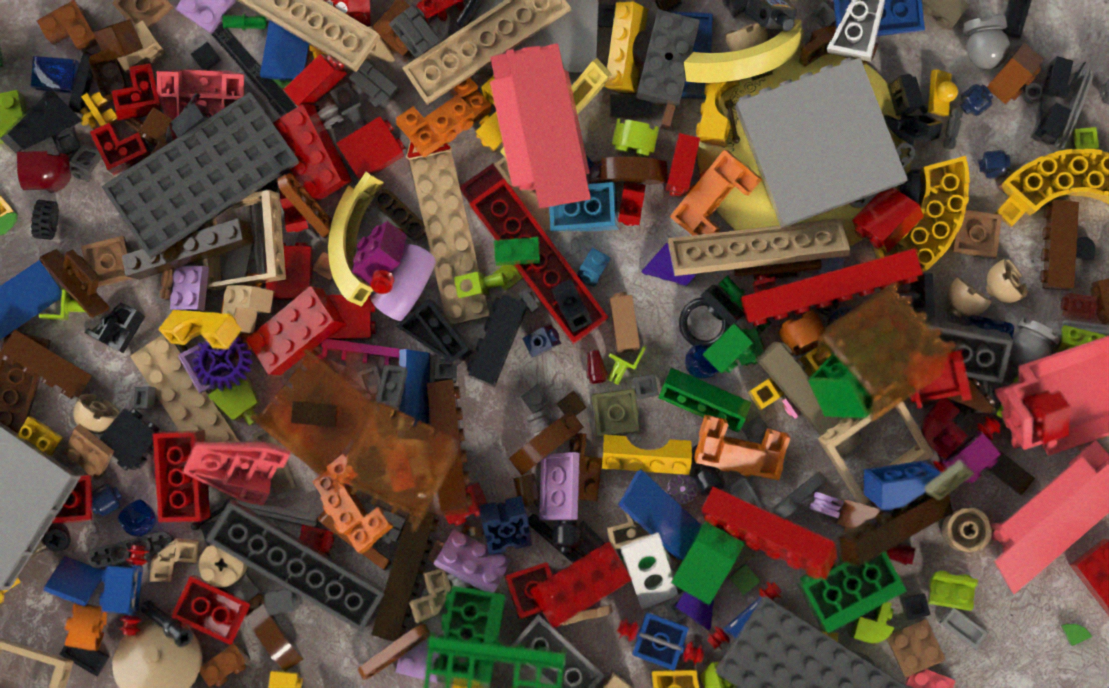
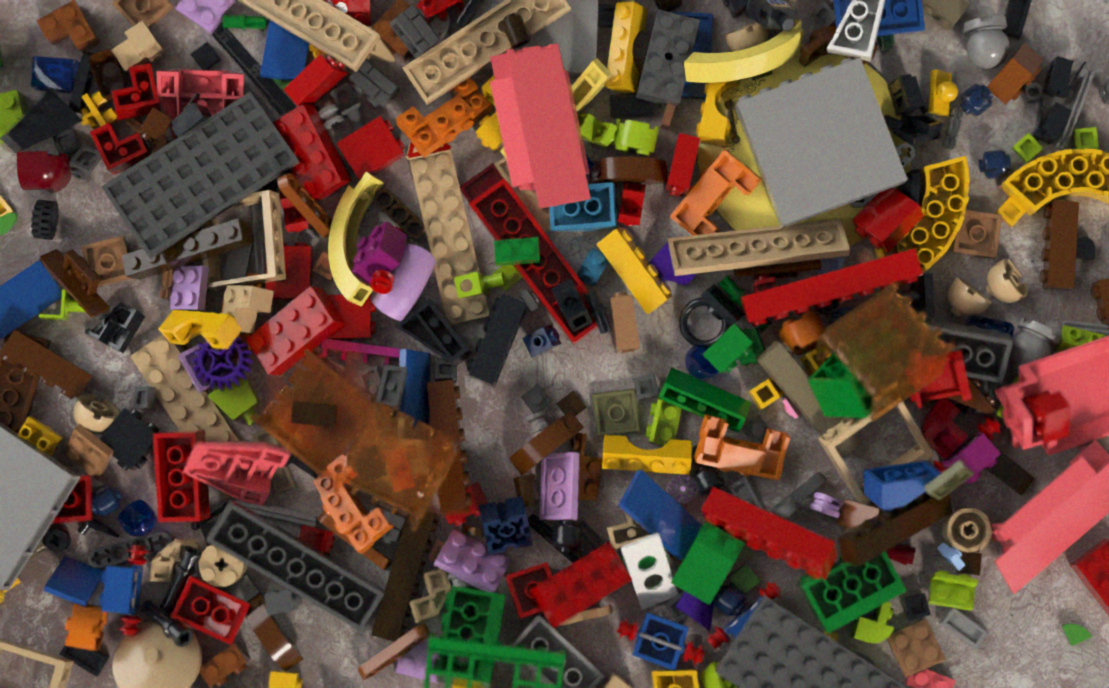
(98, 526): none -> black bar
(118, 40): reddish brown piece -> none
(184, 570): none -> black pin
(300, 464): none -> black bar
(516, 30): none -> dark brown brick
(595, 131): none -> lime brick
(595, 368): dark red cone -> none
(598, 311): none -> black axle
(621, 365): lime bracket -> none
(634, 269): none -> yellow brick
(664, 422): none -> lime bracket
(730, 600): none -> dark blue head
(885, 43): none -> clear green plate
(951, 555): none -> light blue plate
(972, 563): none -> dark brown tile
(1027, 148): none -> lime plate
(1069, 307): clear red brick -> none

